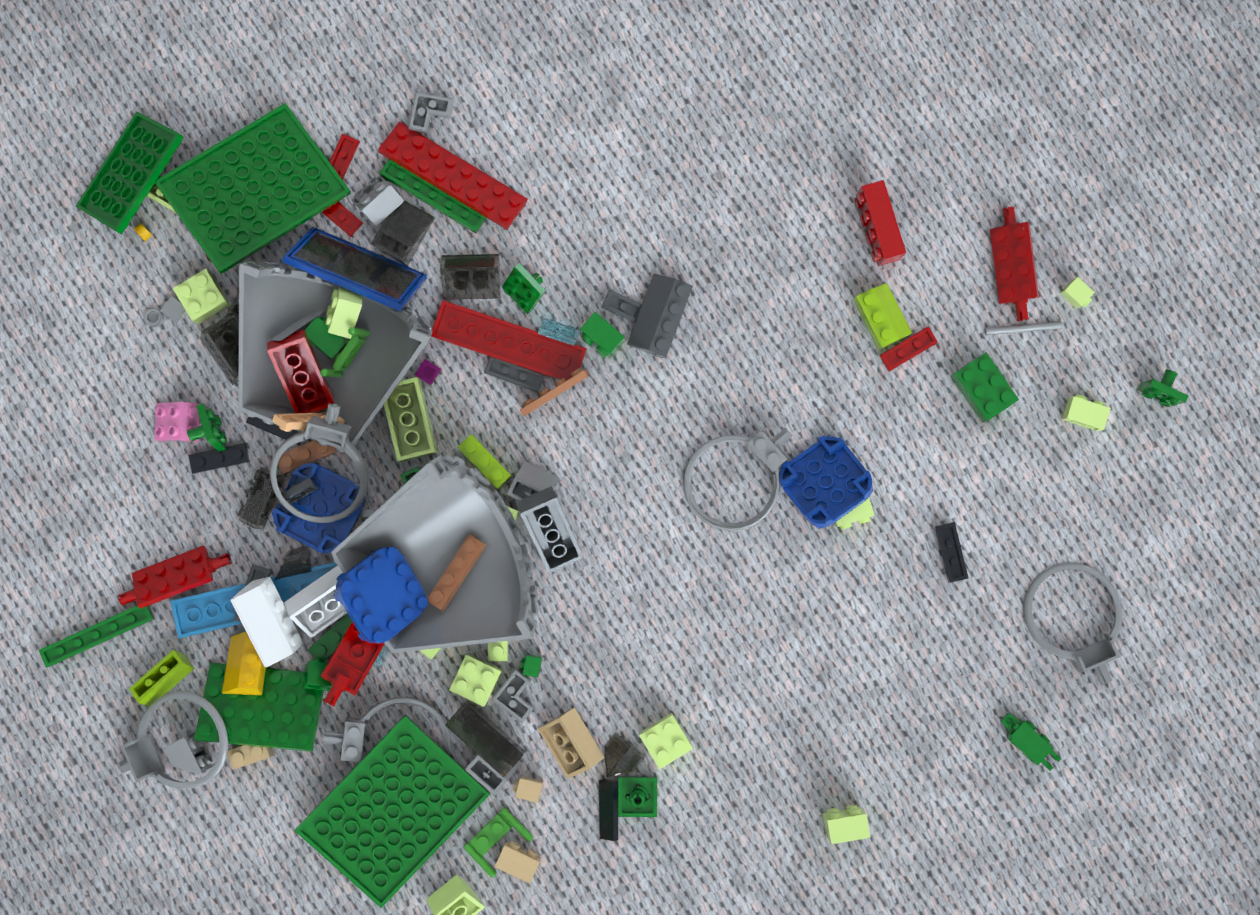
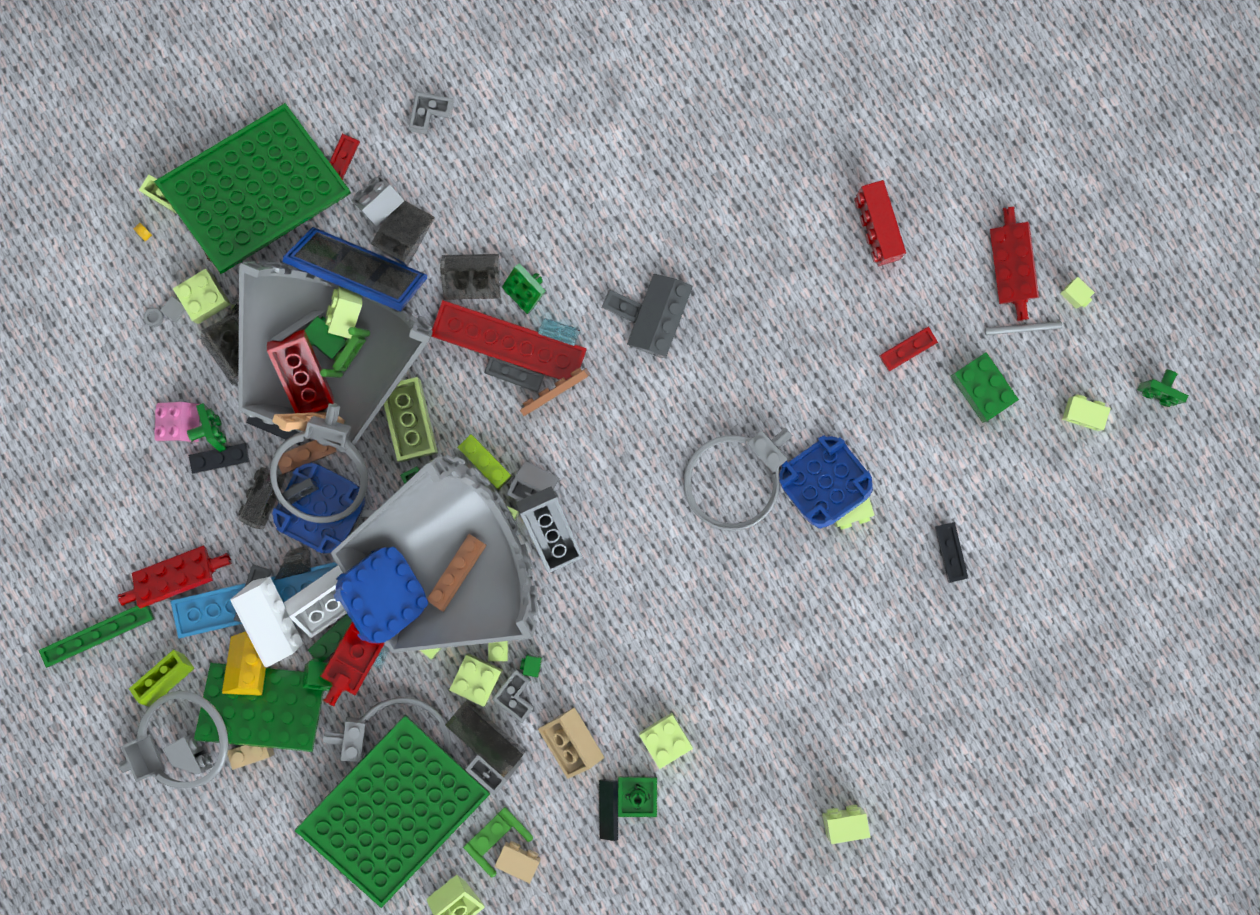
(129, 172): green plate -> none
(343, 218): red tile -> none
(428, 372): magenta tile -> none
(432, 196): green plate -> none
(453, 175): red plate -> none
(528, 788): tan brick -> none
(602, 336): green brick -> none
(621, 756): clear smoke slope -> none
(882, 316): lime slope -> none
(1028, 741): green hinge -> none
(1089, 657): light grey brick -> none

